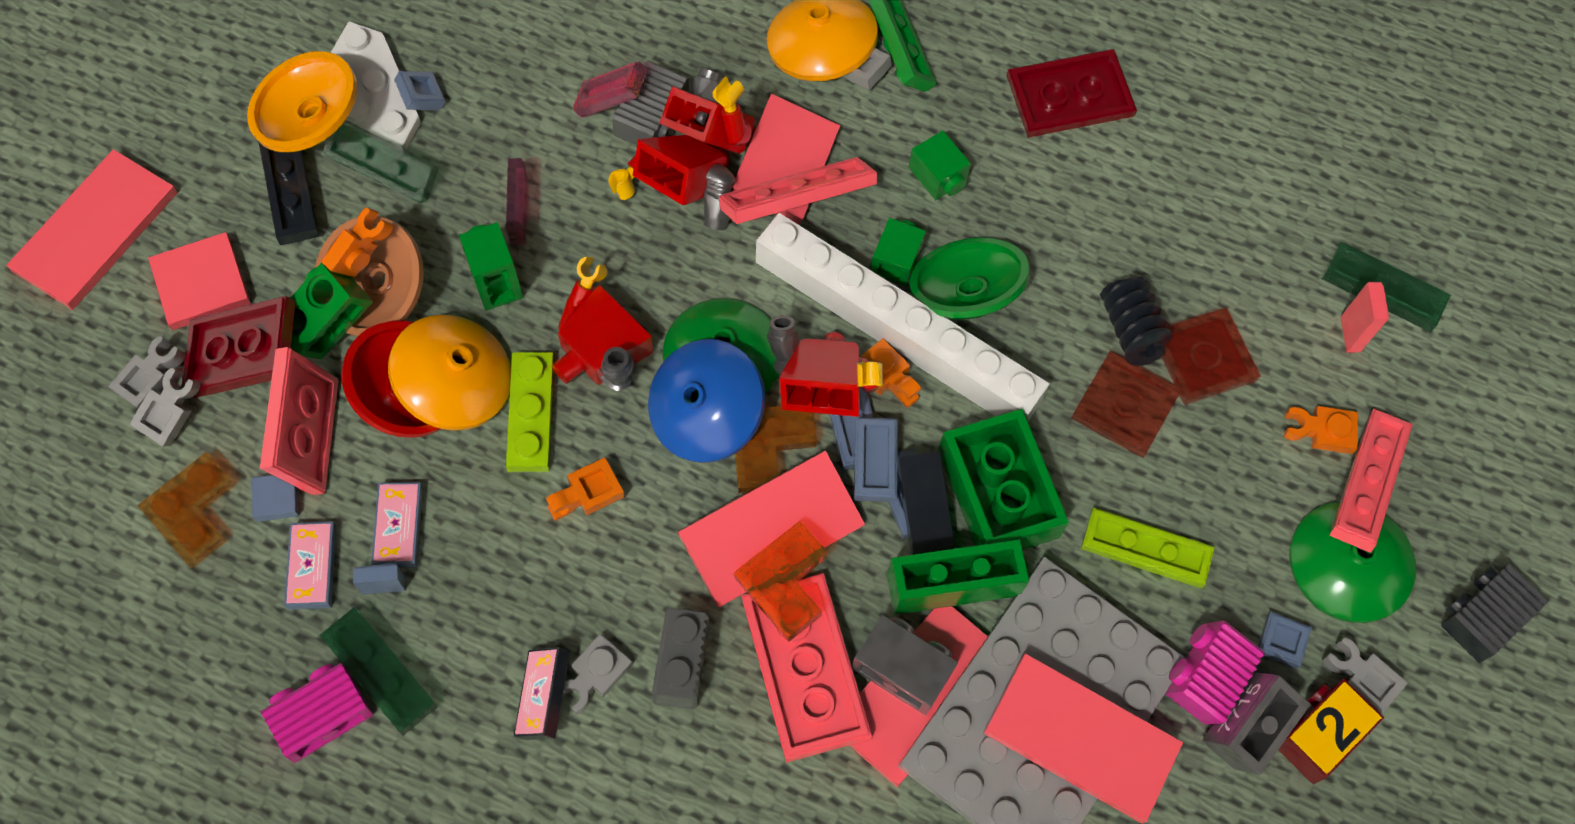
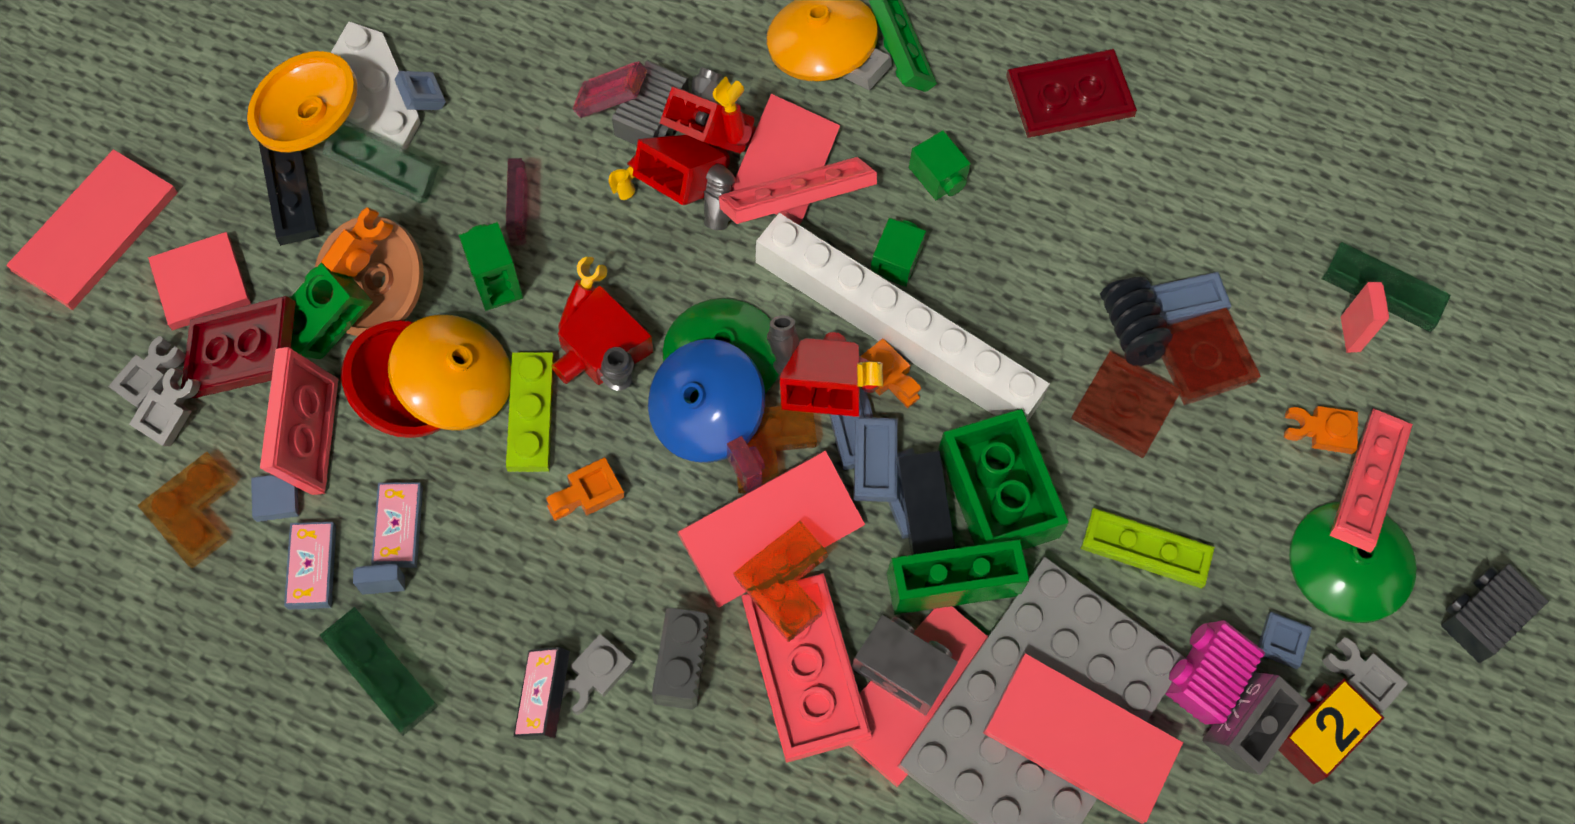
(316, 712): dark pink brick -> none
(746, 463): none -> clear pink plate
(970, 277): green dish -> none
(1191, 297): none -> sand blue tile

